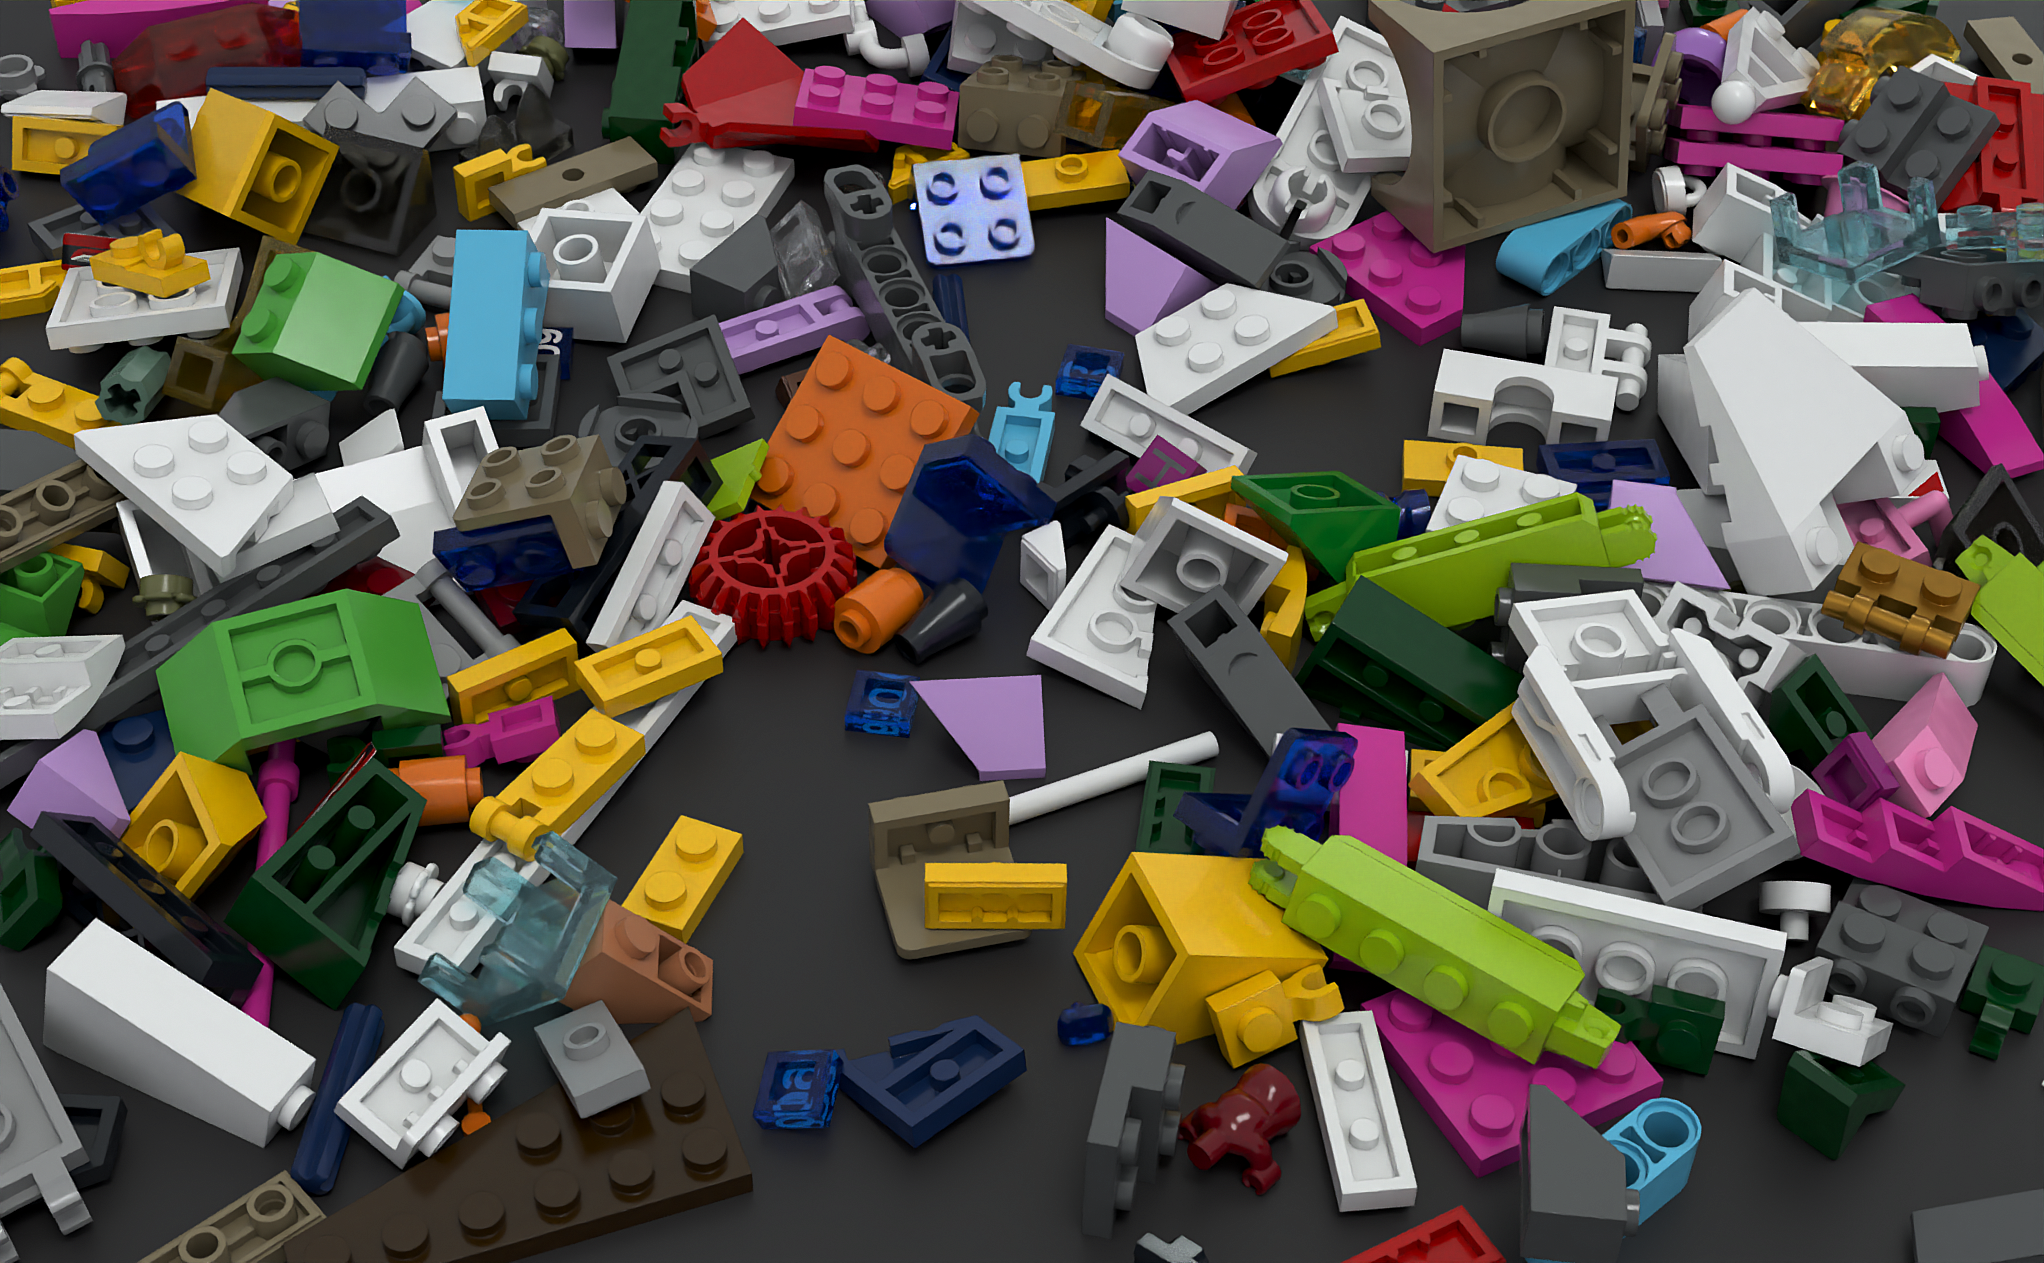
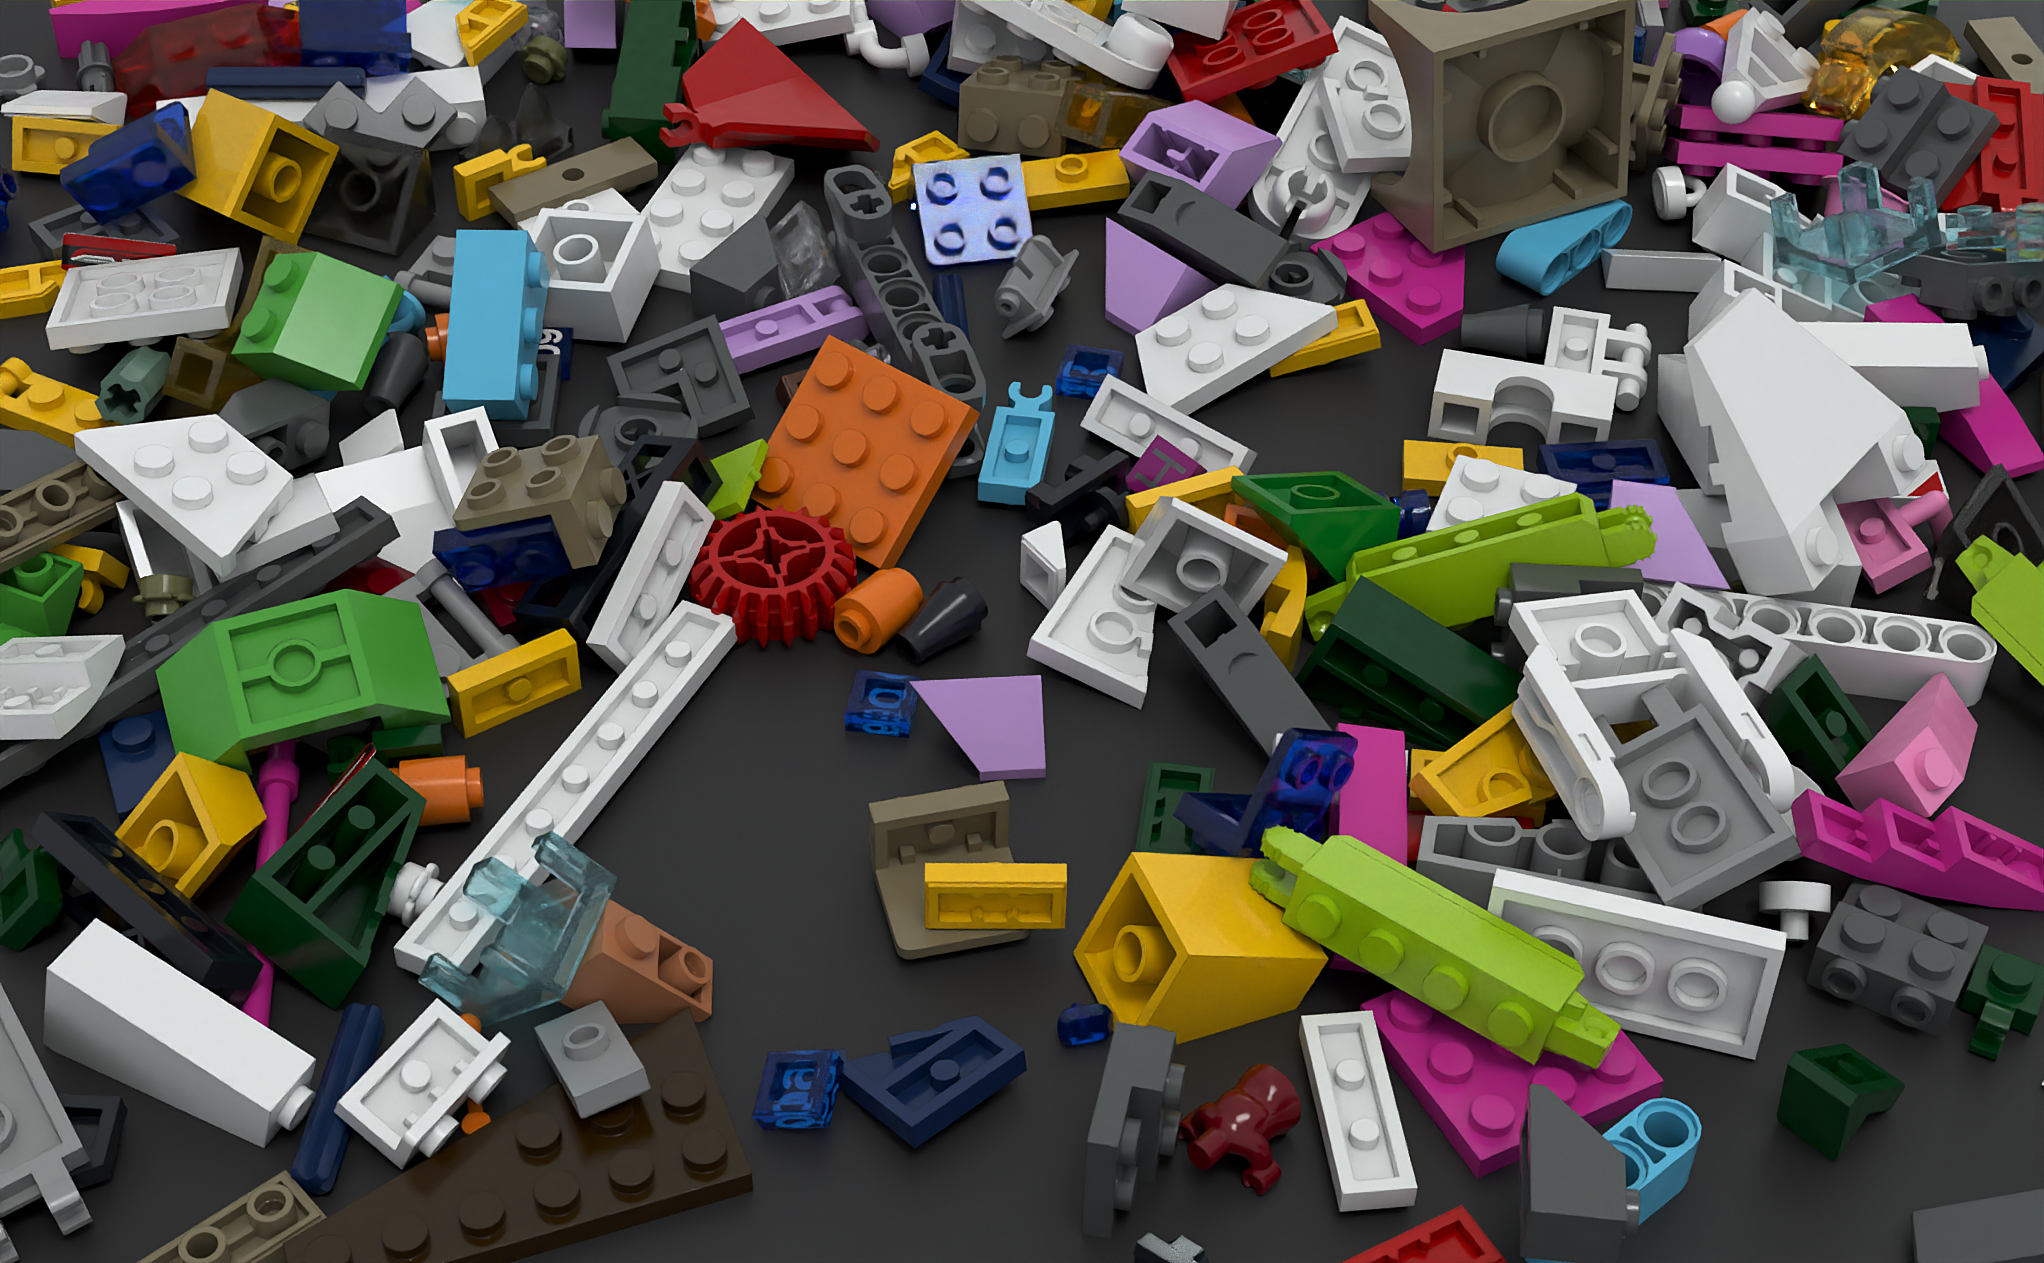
(75, 782): lavender slope -> none
(150, 264): yellow plate -> none
(510, 735): dark pink plate -> none
(514, 72): white tile -> none
(559, 784): yellow plate -> none
(648, 667): yellow plate -> none
(685, 876): yellow plate -> none
(877, 104): dark pink plate -> none
(961, 510): clear blue bracket -> none
(1032, 285): none -> light grey hinge
(1108, 777): white bar -> none
(1261, 1011): yellow plate -> none
(1646, 228): orange arm -> none
(1669, 1028): dark green plate -> none
(1834, 1029): white bracket -> none
(1855, 773): magenta tile -> none
(1900, 600): pearl gold plate -> none

